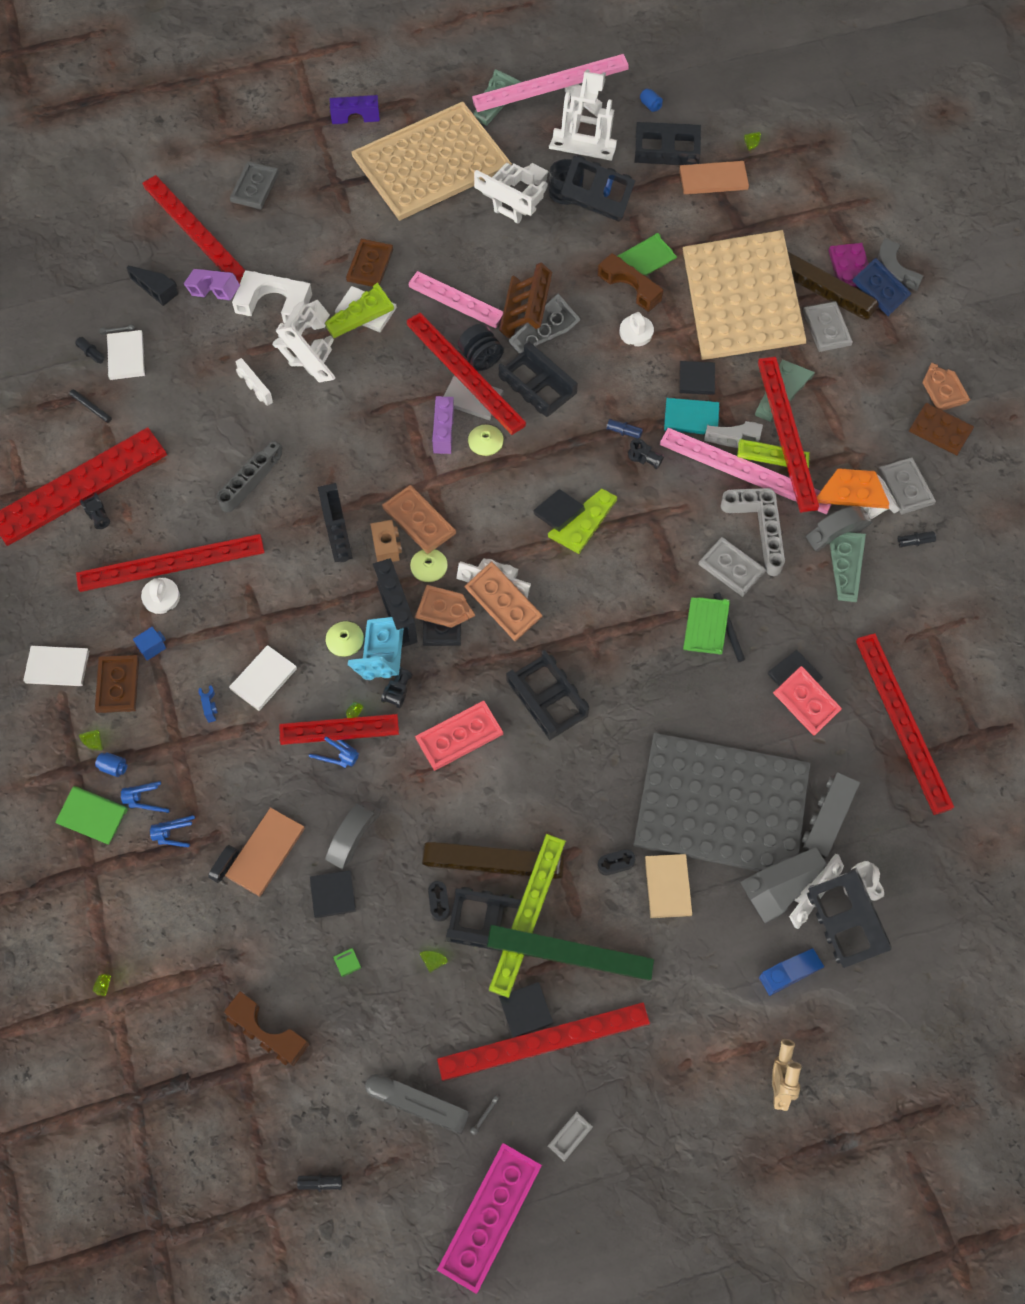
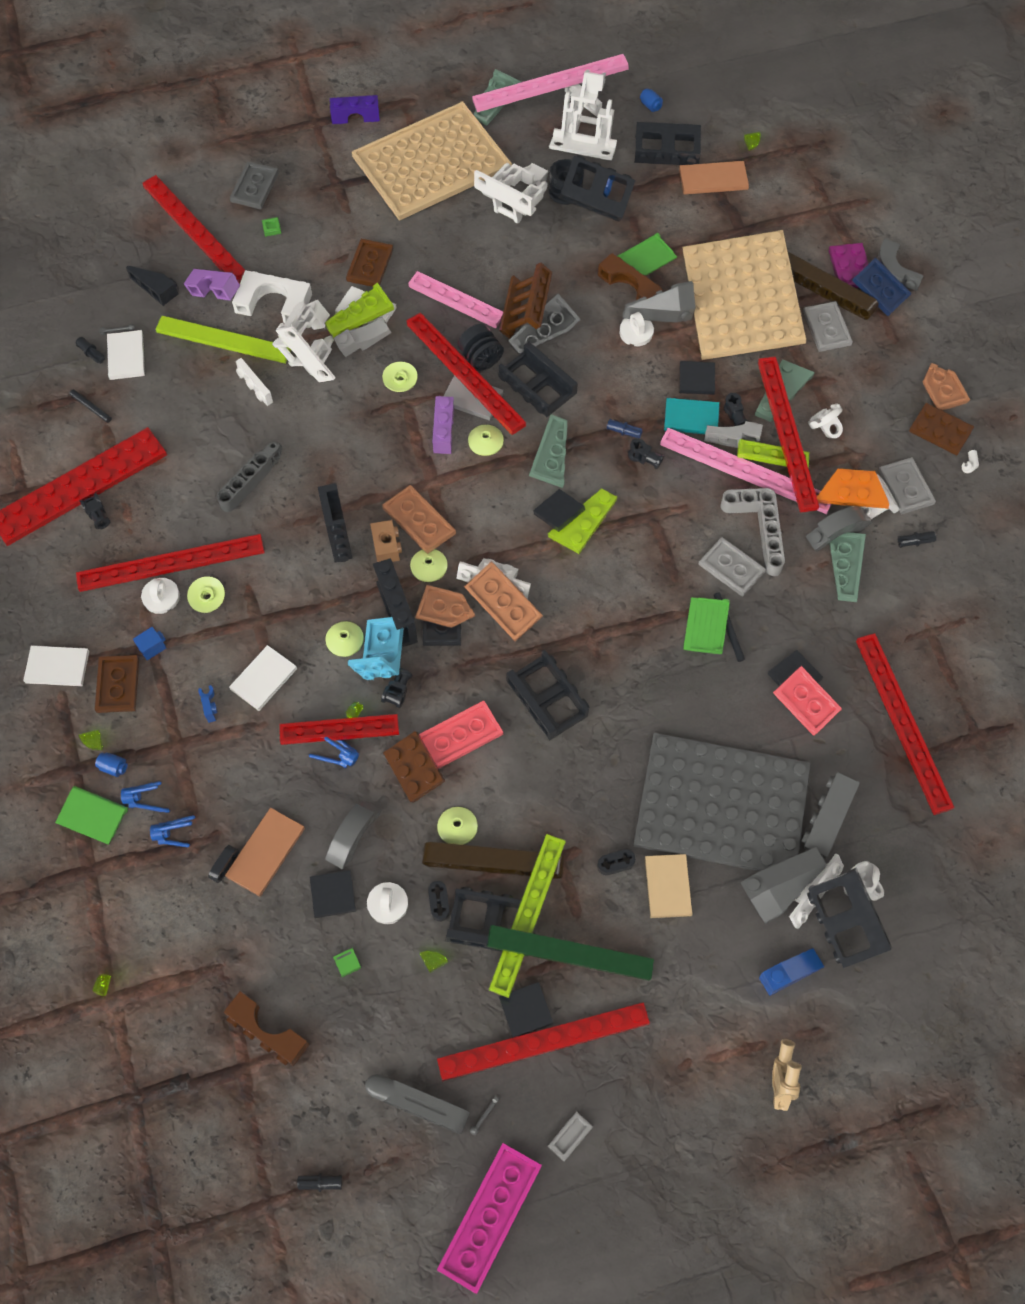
(203, 587): none -> yellowish green dish
(220, 339): none -> lime tile
(271, 226): none -> bright green tile
(362, 337): none -> light grey slope
(387, 903): none -> white tile
(398, 371): none -> yellowish green dish
(414, 767): none -> reddish brown plate
(457, 835): none -> yellowish green dish
(550, 457): none -> sand green wing
(666, 306): none -> dark grey wedge
(734, 409): none -> black connector
(825, 419): none -> white tile
(972, 464): none -> white arm

